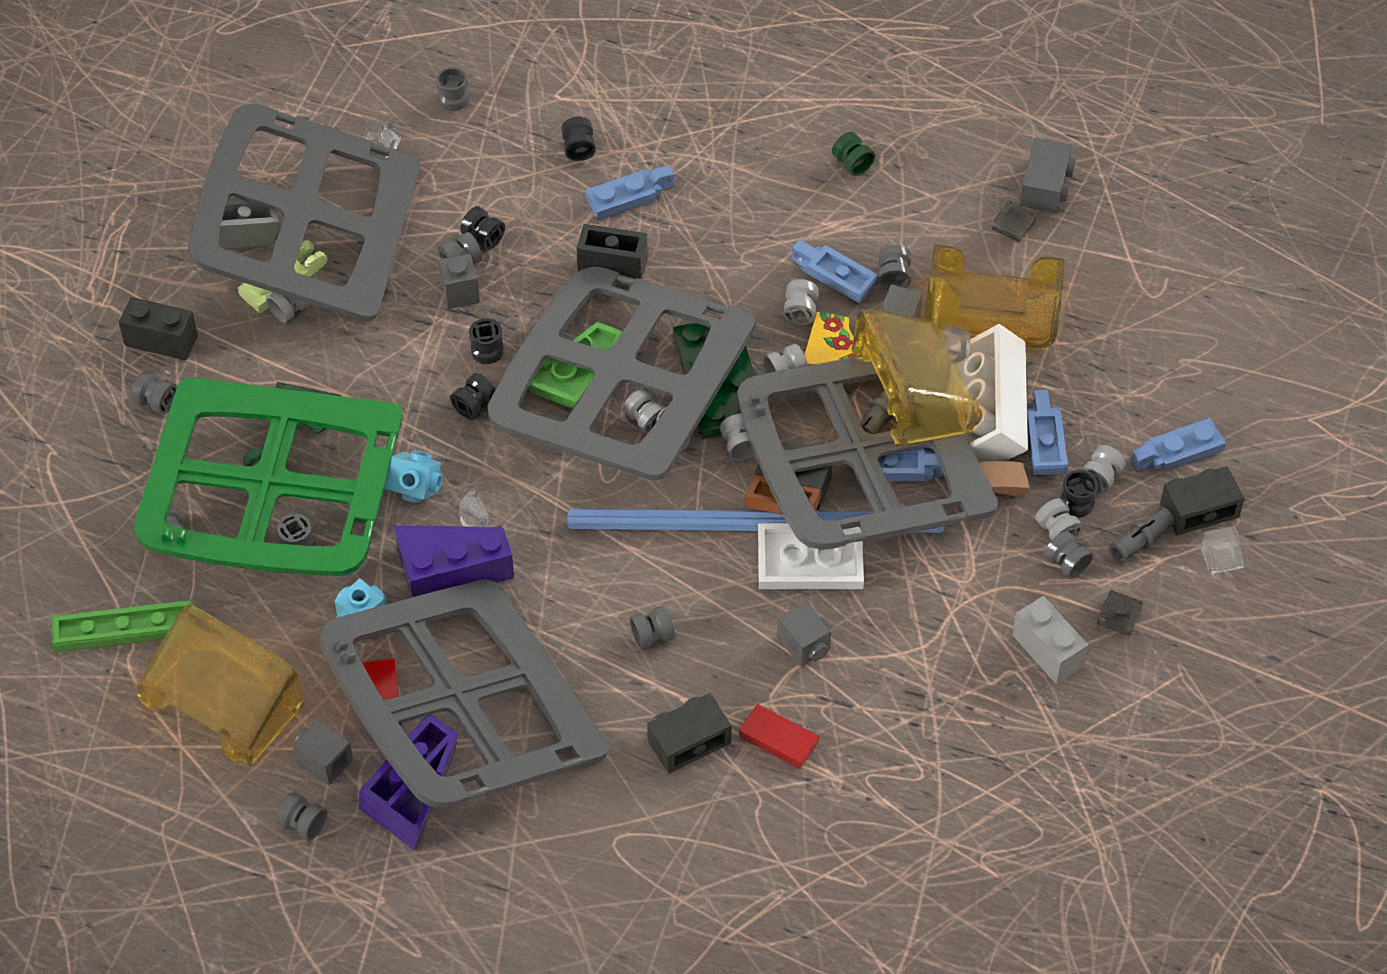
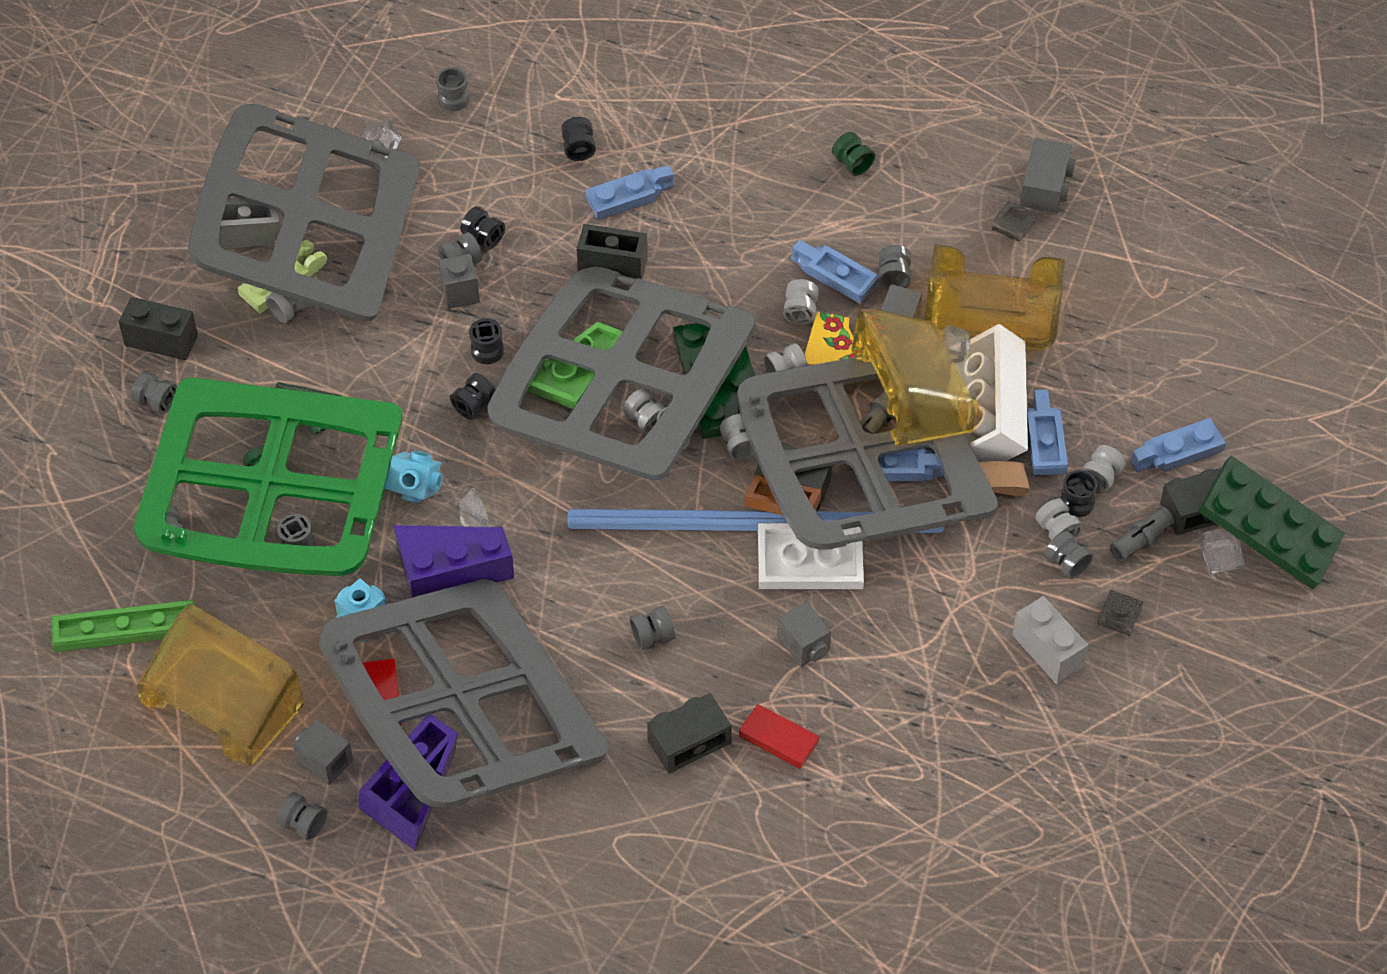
(1271, 522): none -> dark green plate

